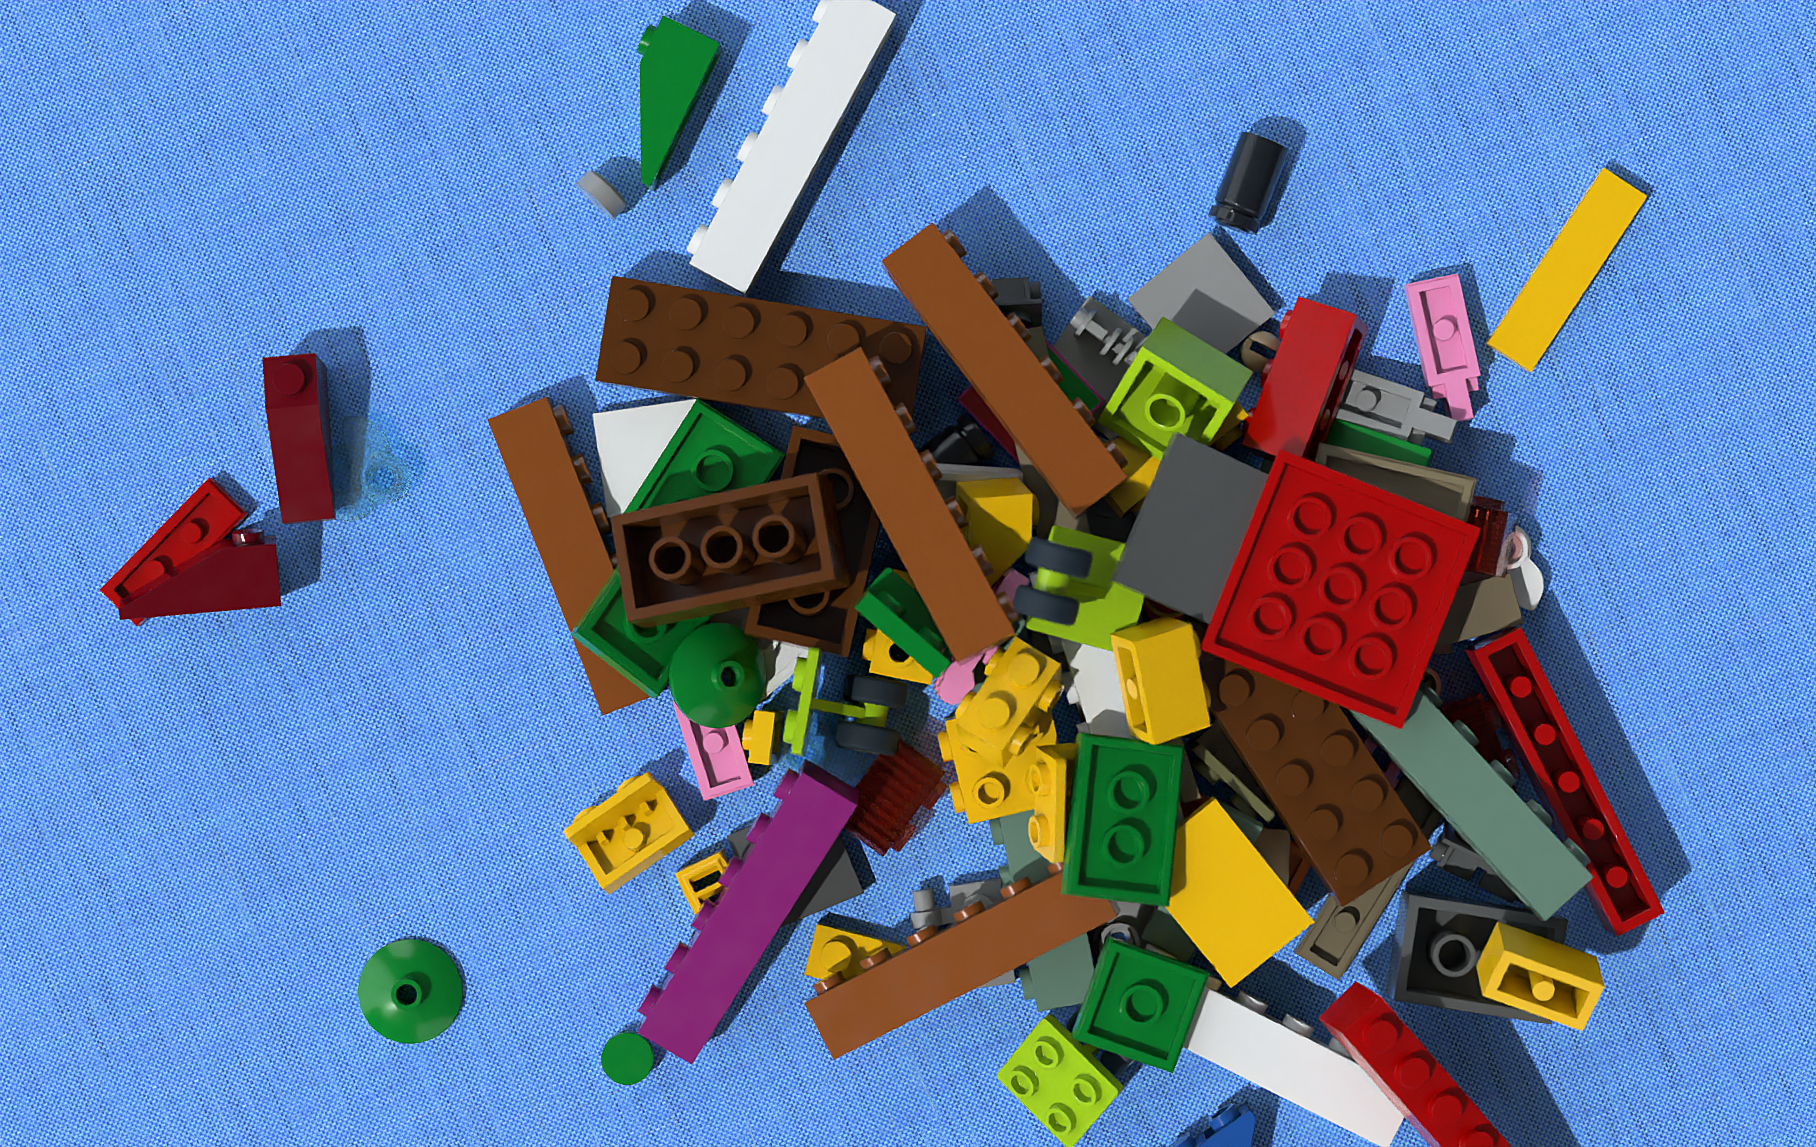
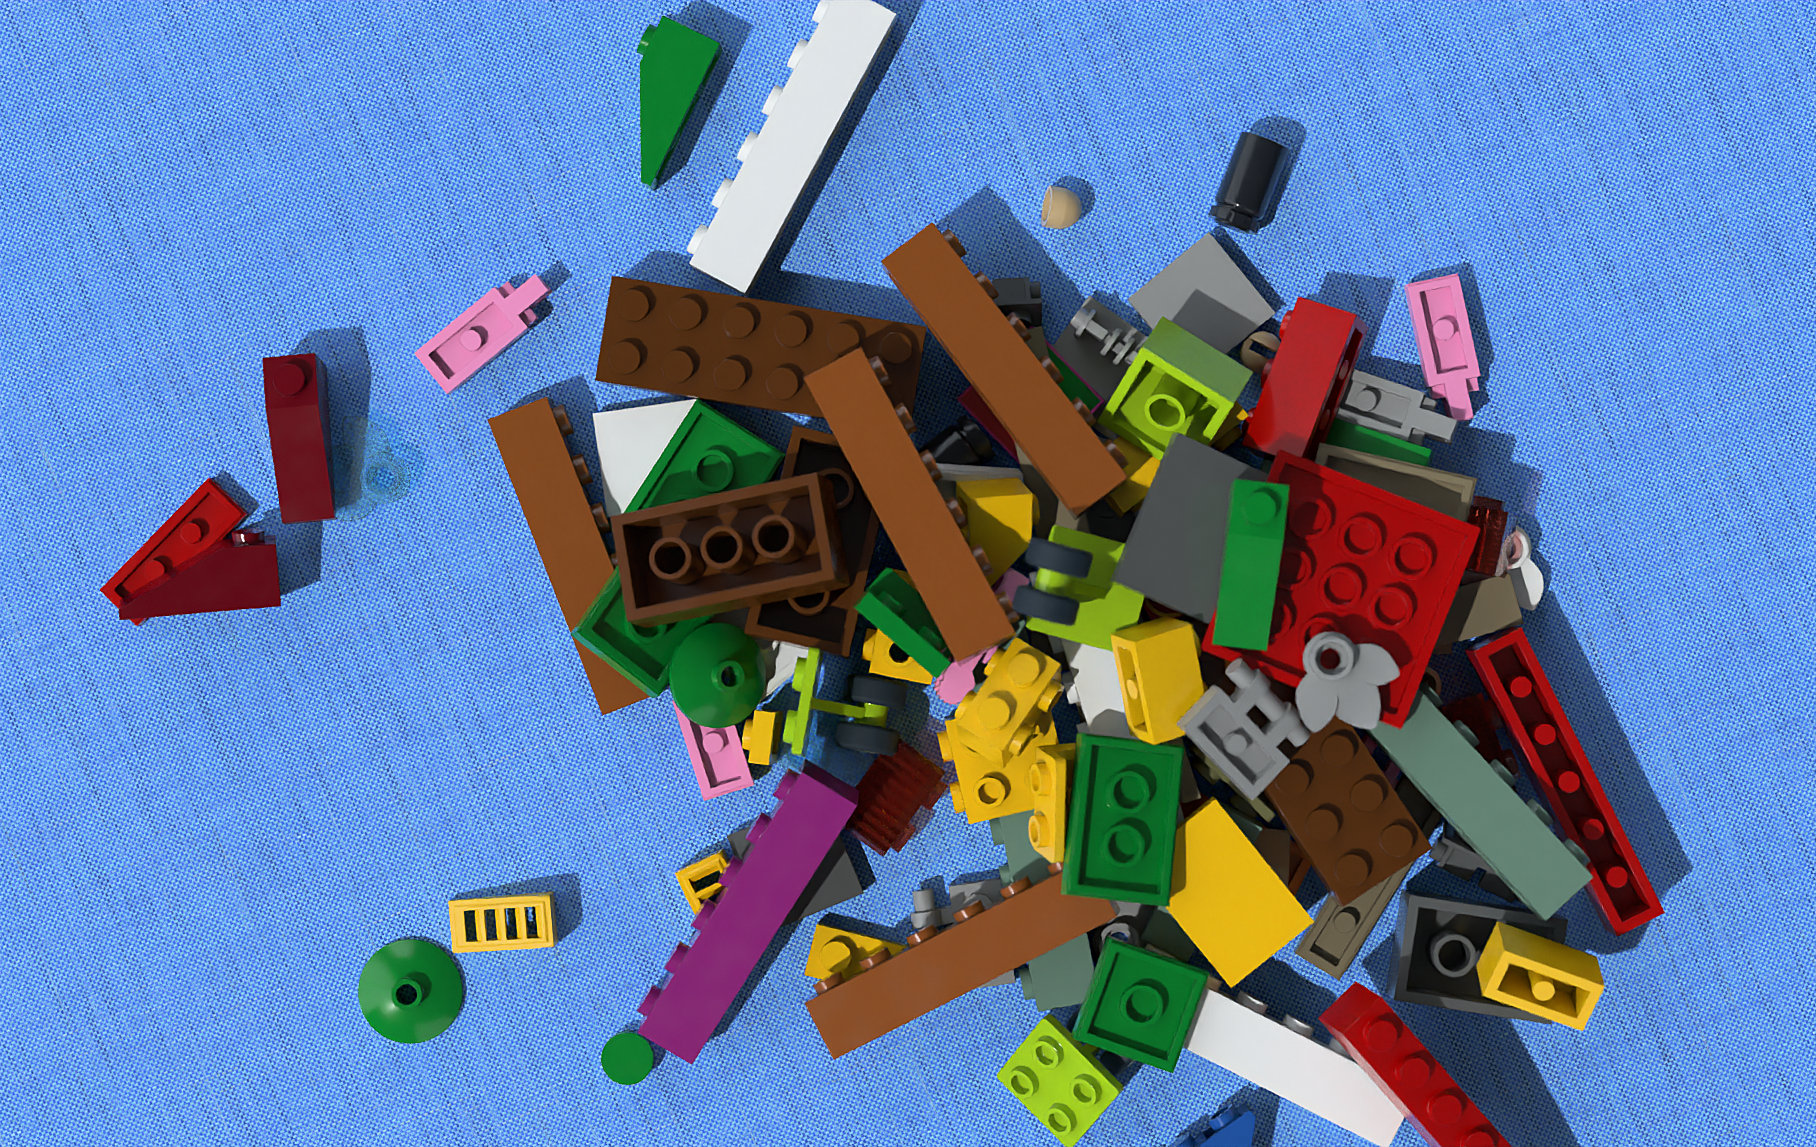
(482, 332): none -> bright pink hinge
(545, 920): none -> yellow slope
(601, 194): light grey tile -> none
(628, 831): yellow bracket -> none
(1060, 208): none -> tan hinge
(1233, 741): none -> light grey plate
(1250, 564): none -> green slope
(1346, 690): none -> light grey plate
(1566, 270): yellow tile -> none

